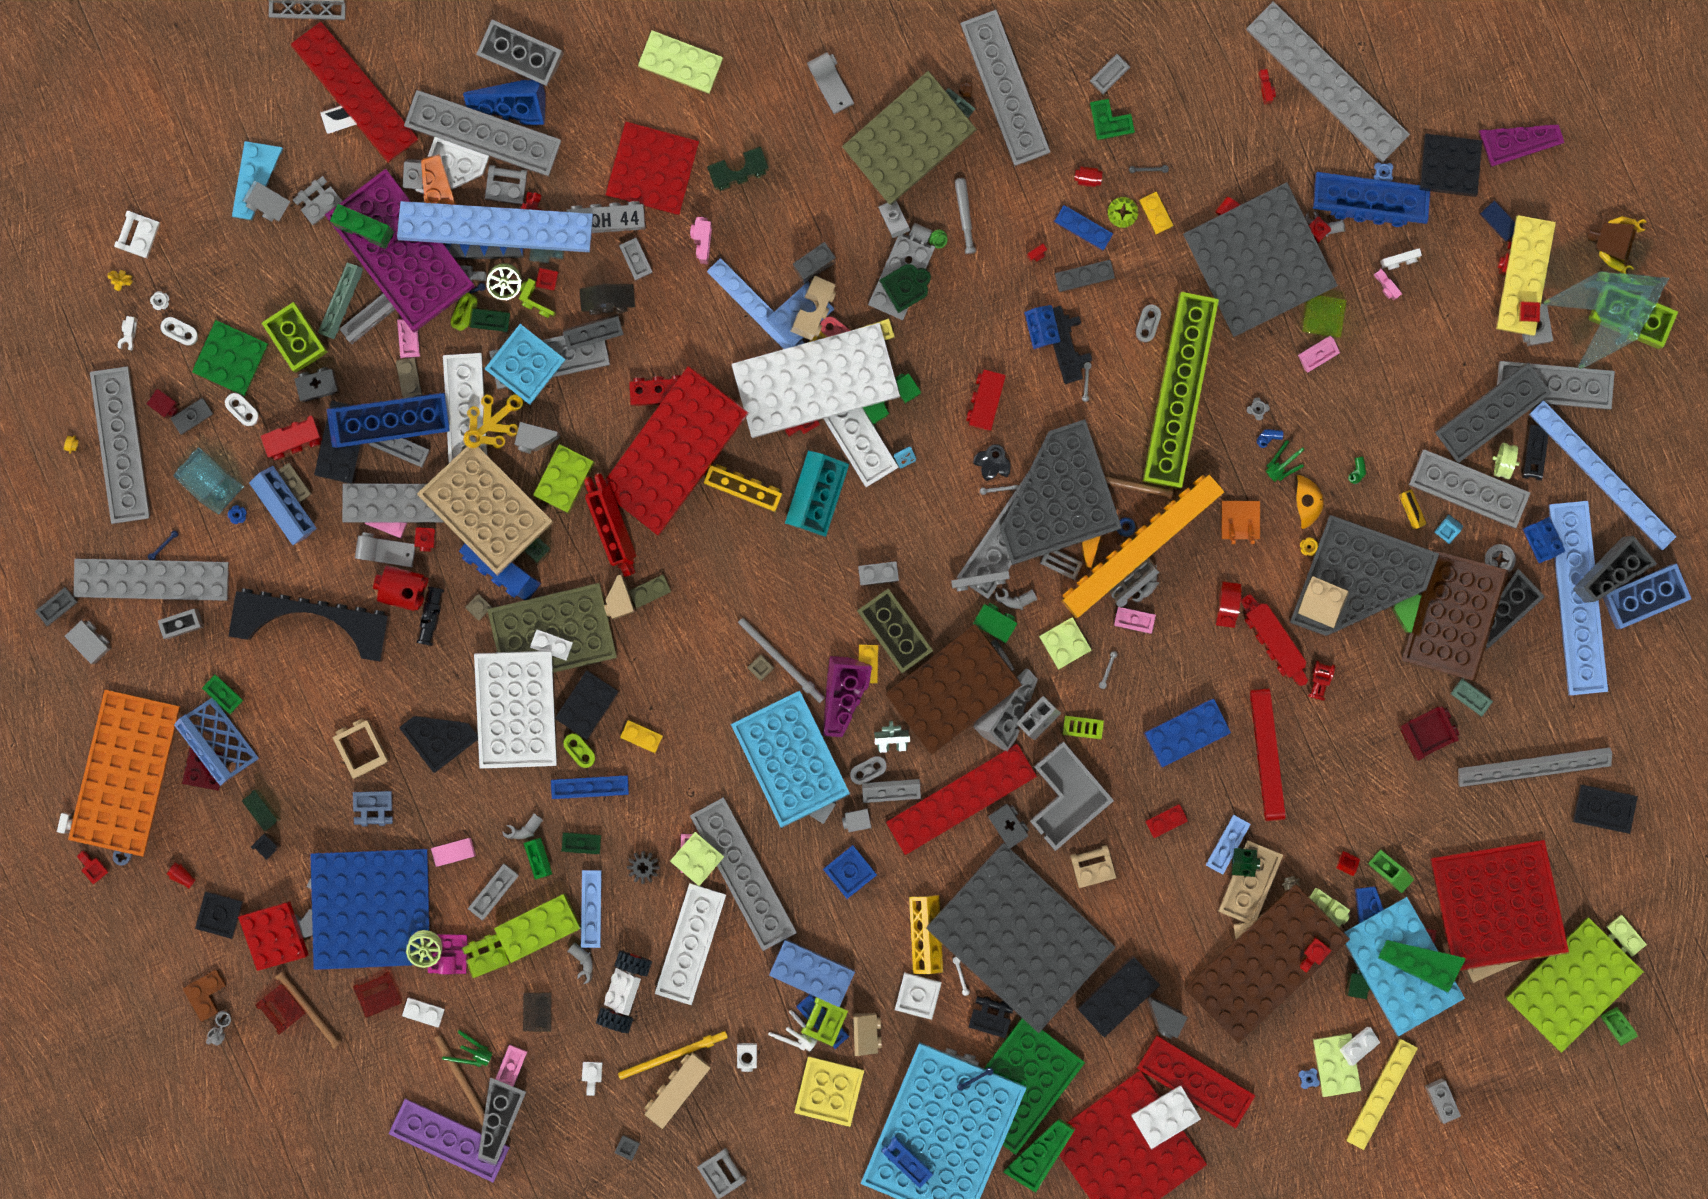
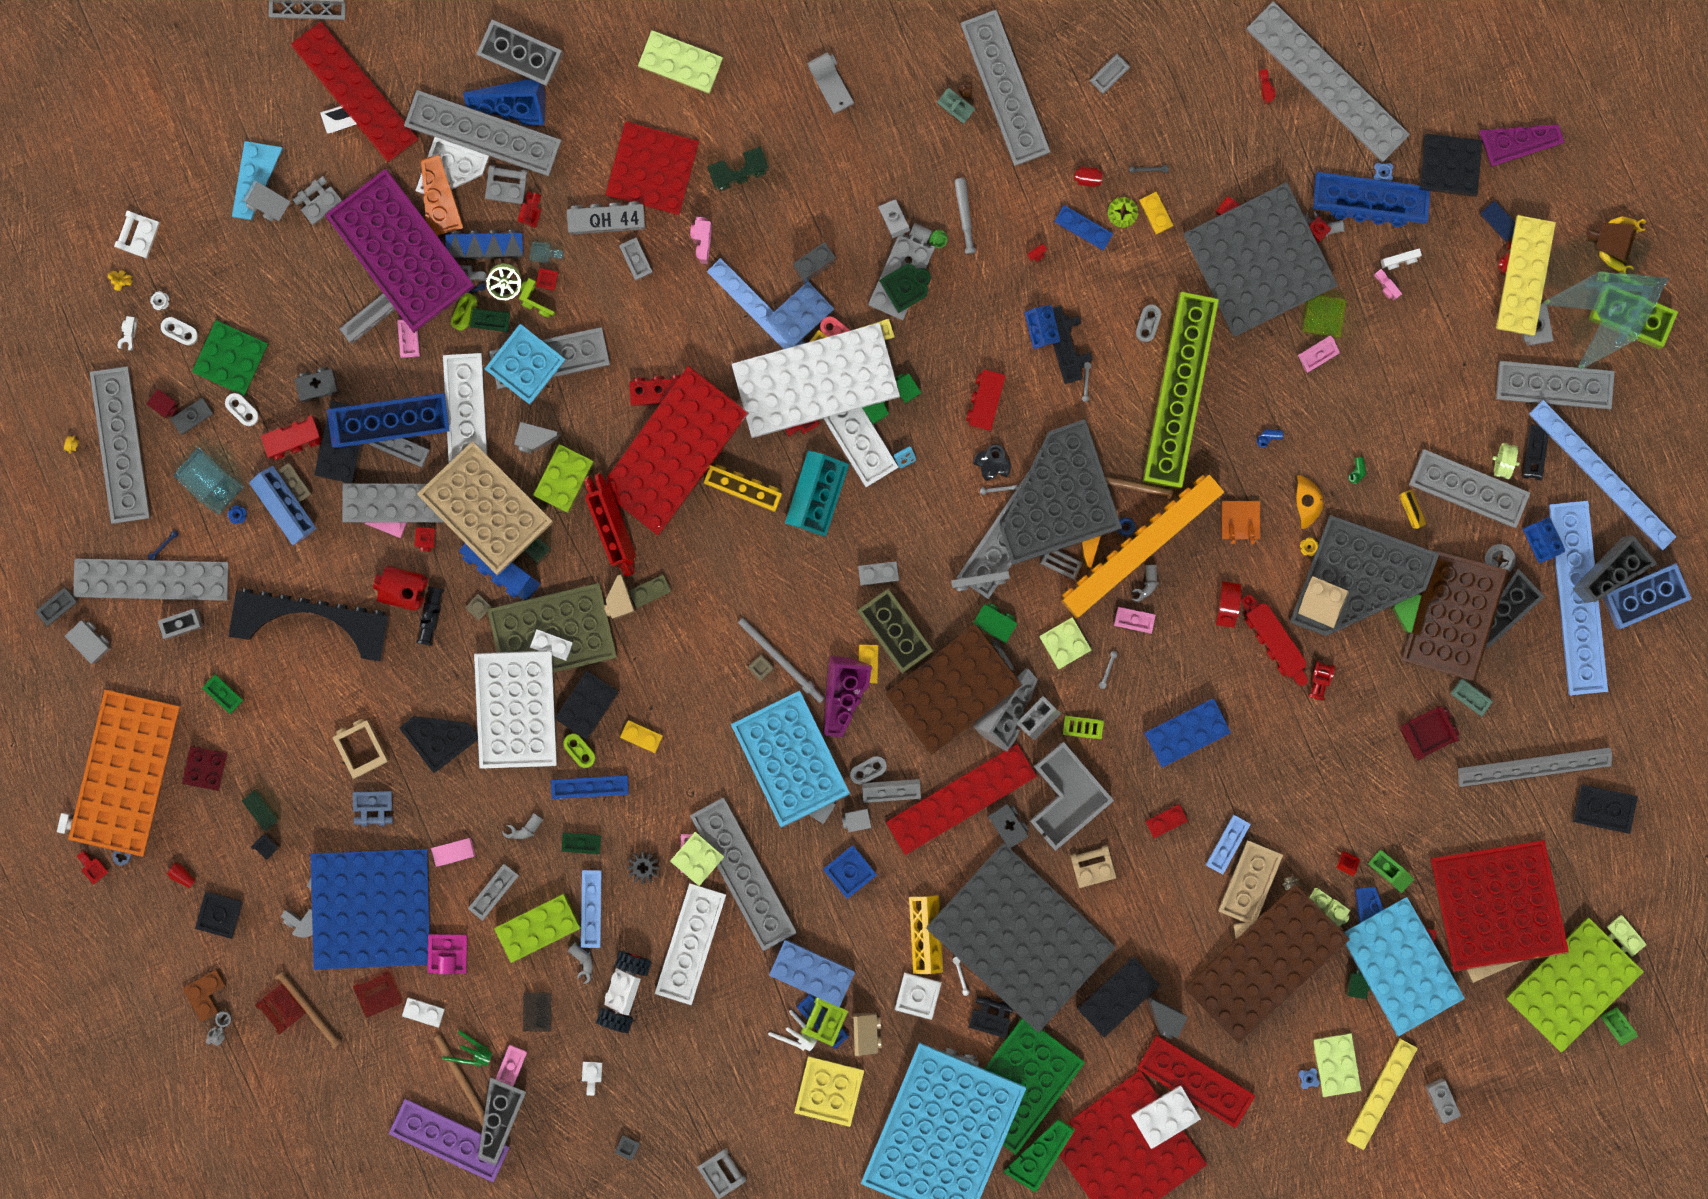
(202, 747): medium blue fence -> none
(273, 936): red plate -> none
(294, 337): lime brick -> none
(340, 300): sand green plate -> none
(355, 222): green arch -> none
(384, 550): light grey door -> none
(409, 377): dark tan plate -> none
(412, 174): light grey bracket -> none
(424, 948): yellowish green wheel -> none
(487, 961): lime plate -> none
(490, 424): yellow plant -> none
(495, 226): light blue plate -> none
(537, 858): green plate -> none
(593, 332): dark grey panel -> none
(607, 298): clear smoke brick -> none
(677, 1090): tan brick -> none
(708, 1041): yellow bar -> none
(746, 1048): white brick -> none
(820, 293): tan arch -> none
(892, 734): sand green hips -> none
(907, 1162): blue plate -> none
(909, 138): olive plate -> none
(989, 1071): dark blue hinge -> none
(1016, 602): light grey piece -> none
(1084, 276): dark grey plate -> none
(1109, 126): green plate -> none
(1133, 582): light grey plate -> none
(1245, 862): dark green brick -> none
(1263, 408): light grey plate -> none
(1267, 754): red beam -> none
(1276, 471): green plant -> none
(1315, 952): red plate -> none
(1359, 1046): white plate -> none
(1427, 965): green wing -> none
(1449, 529): medium azure slope -> none
(1493, 412): dark grey plate -> none
(1529, 312): red plate -> none

